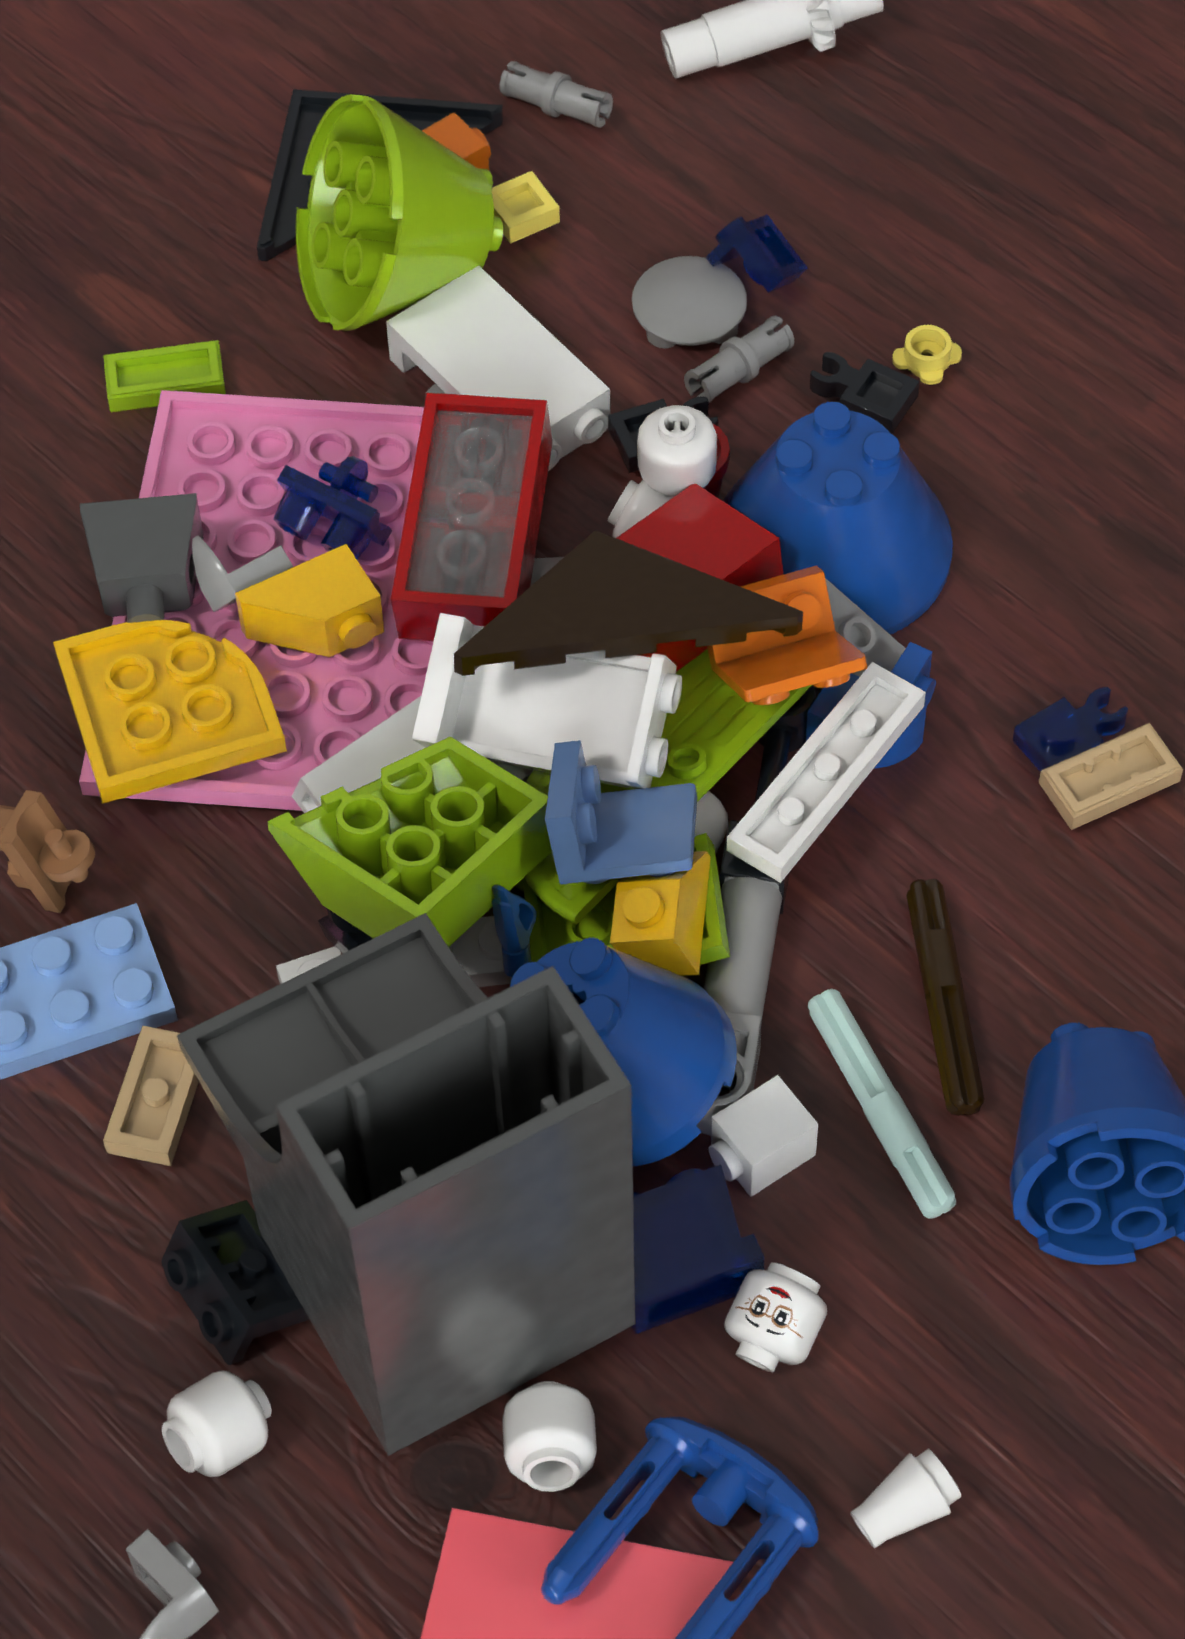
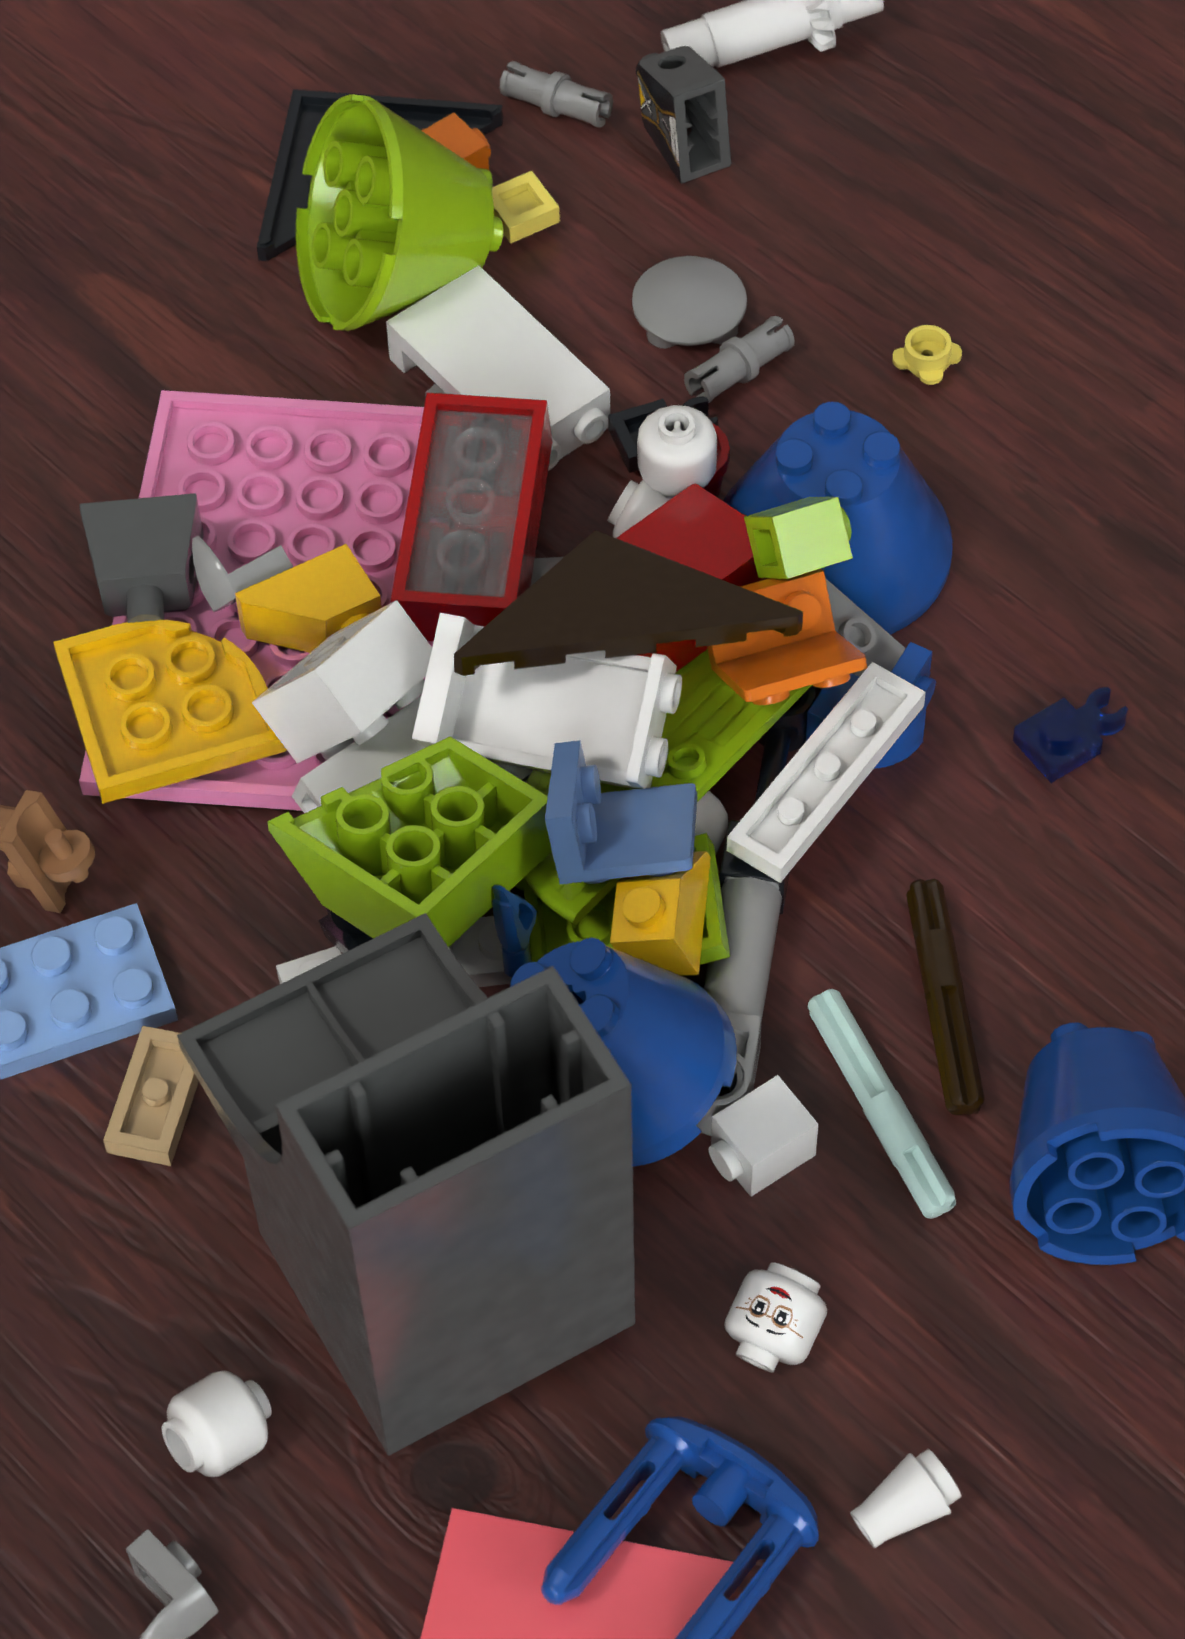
(138, 376): lime tile -> none
(230, 1279): black bracket -> none
(309, 499): clear blue hips -> none
(348, 685): none -> white brick
(549, 1436): white head -> none
(682, 93): none -> dark grey torso
(688, 1248): clear blue hips -> none
(764, 252): clear blue bracket -> none
(799, 537): none -> lime brick
(870, 391): black plate -> none
(1110, 776): tan plate -> none

